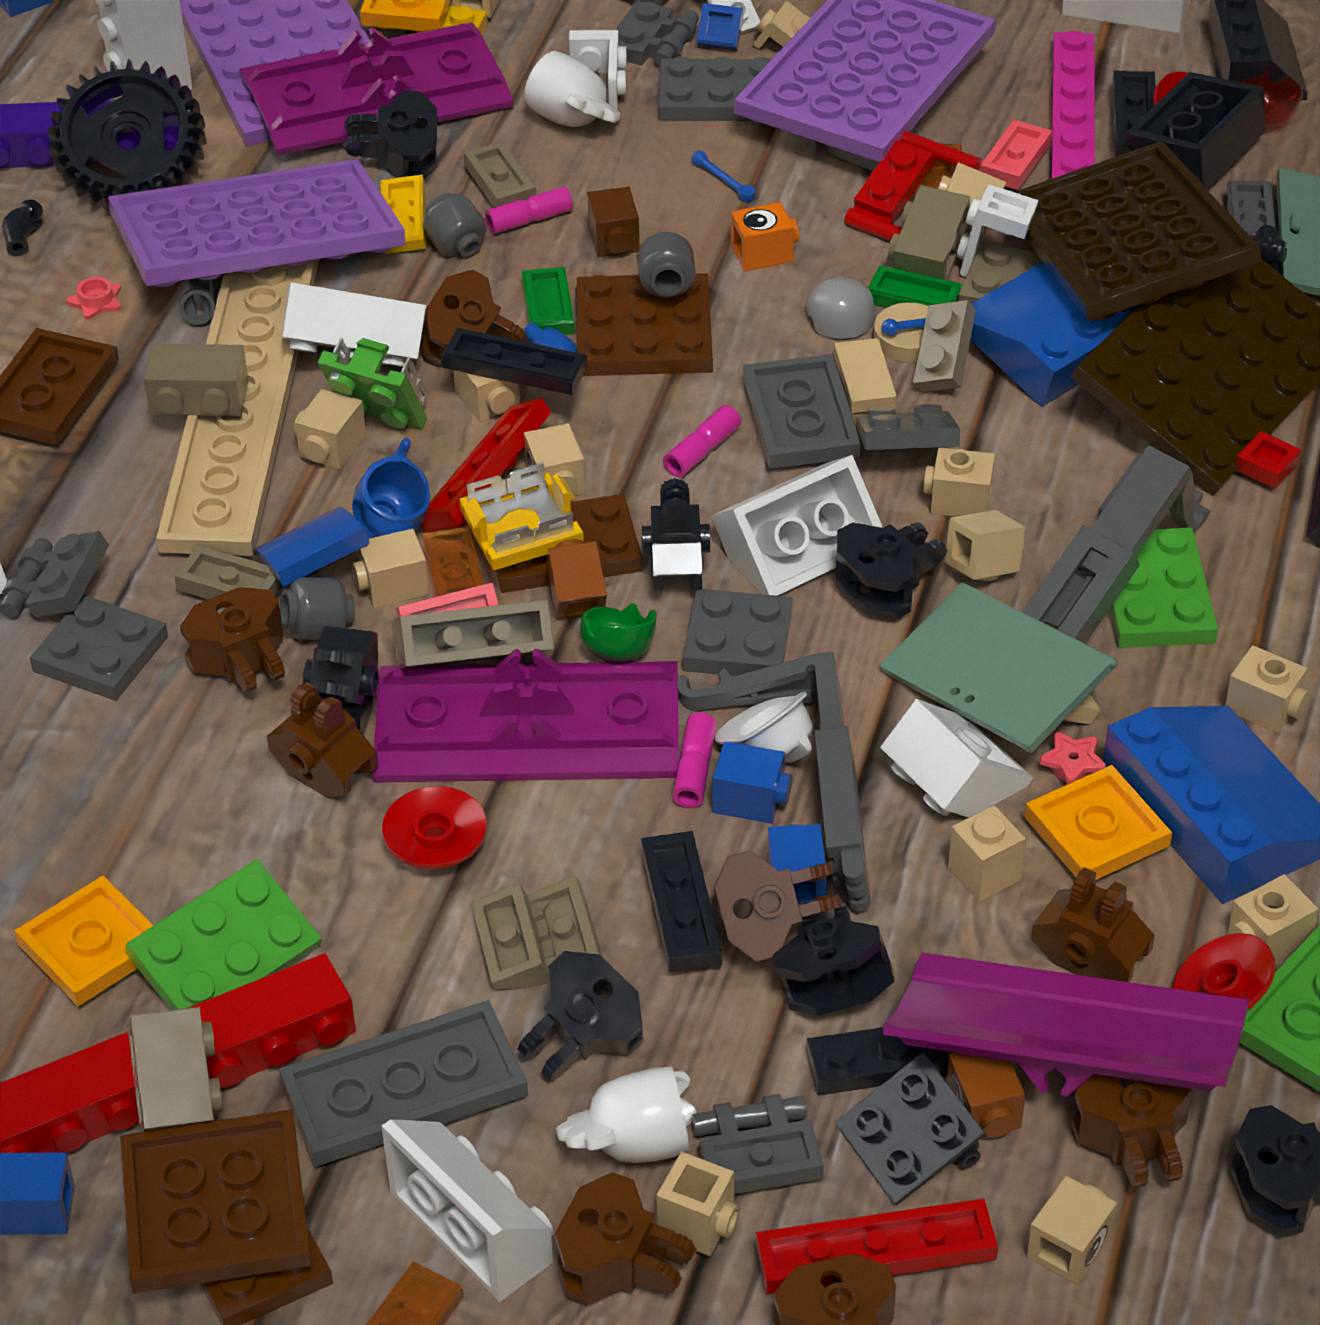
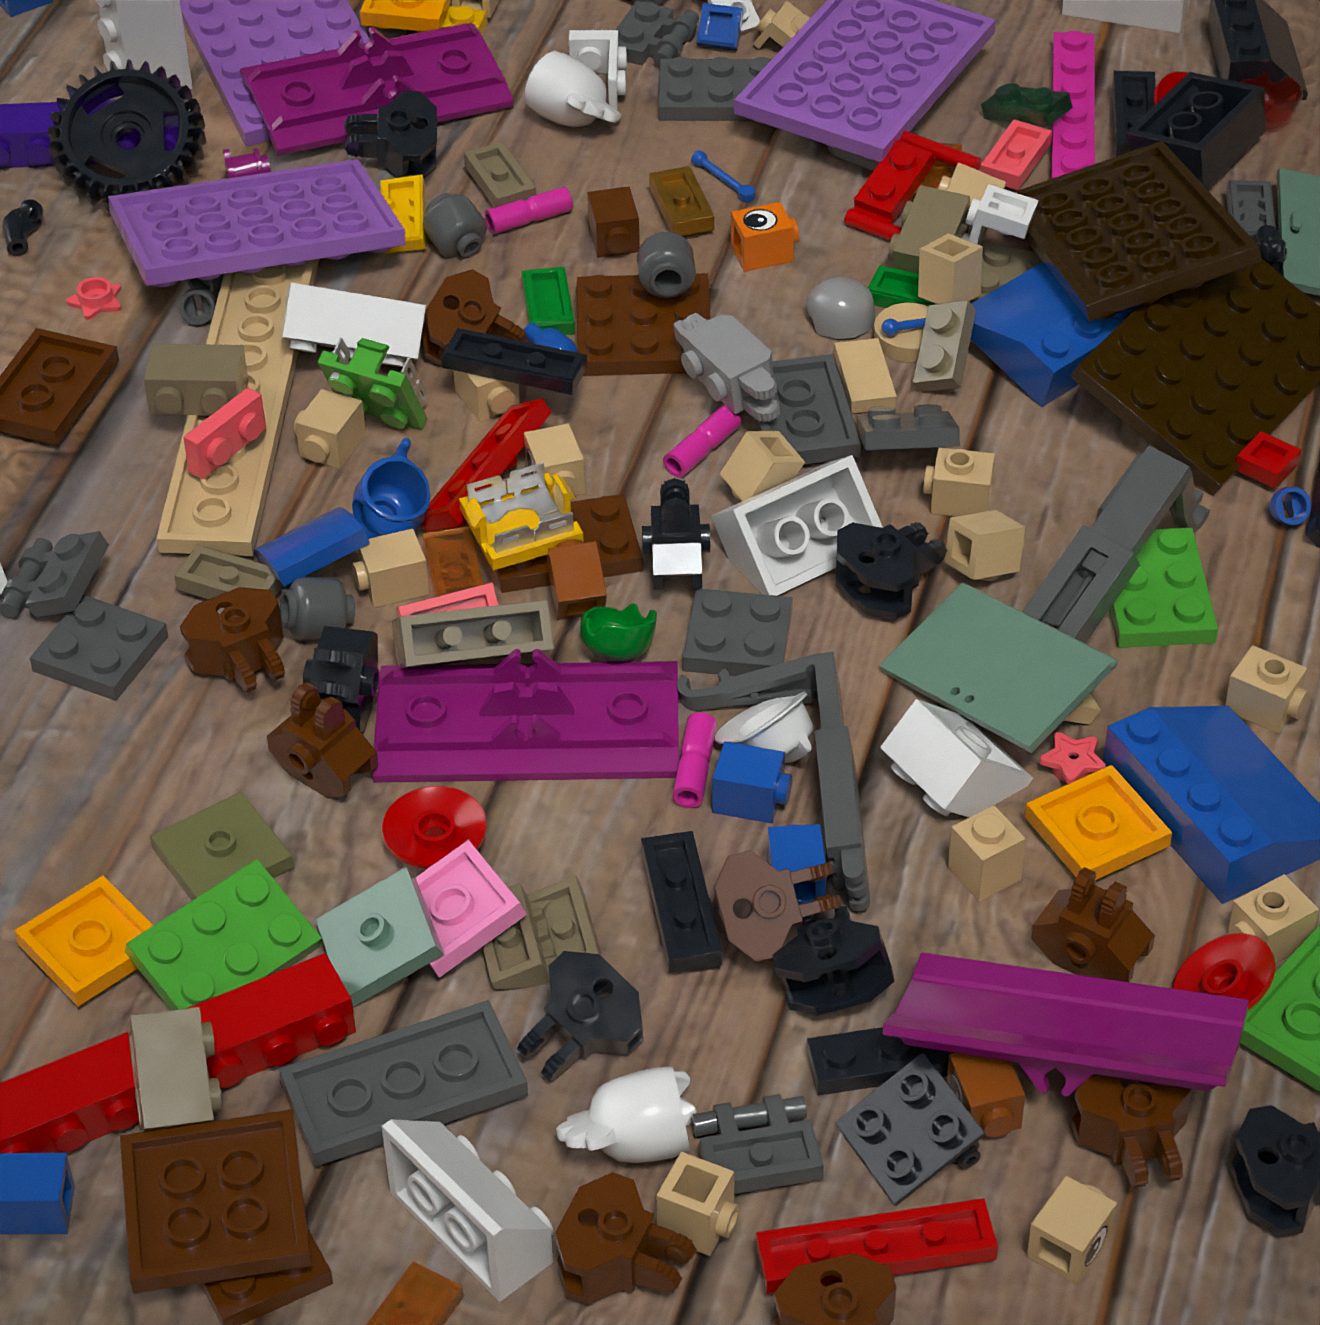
(218, 844): none -> olive plate
(224, 433): none -> coral plate
(245, 164): none -> magenta brick
(380, 936): none -> sand green plate
(466, 904): none -> bright pink plate
(681, 201): none -> pearl gold plate
(729, 363): none -> light grey hinge
(760, 463): none -> tan brick
(950, 270): none -> tan brick
(1026, 104): none -> clear green plate
(1296, 502): none -> blue hinge

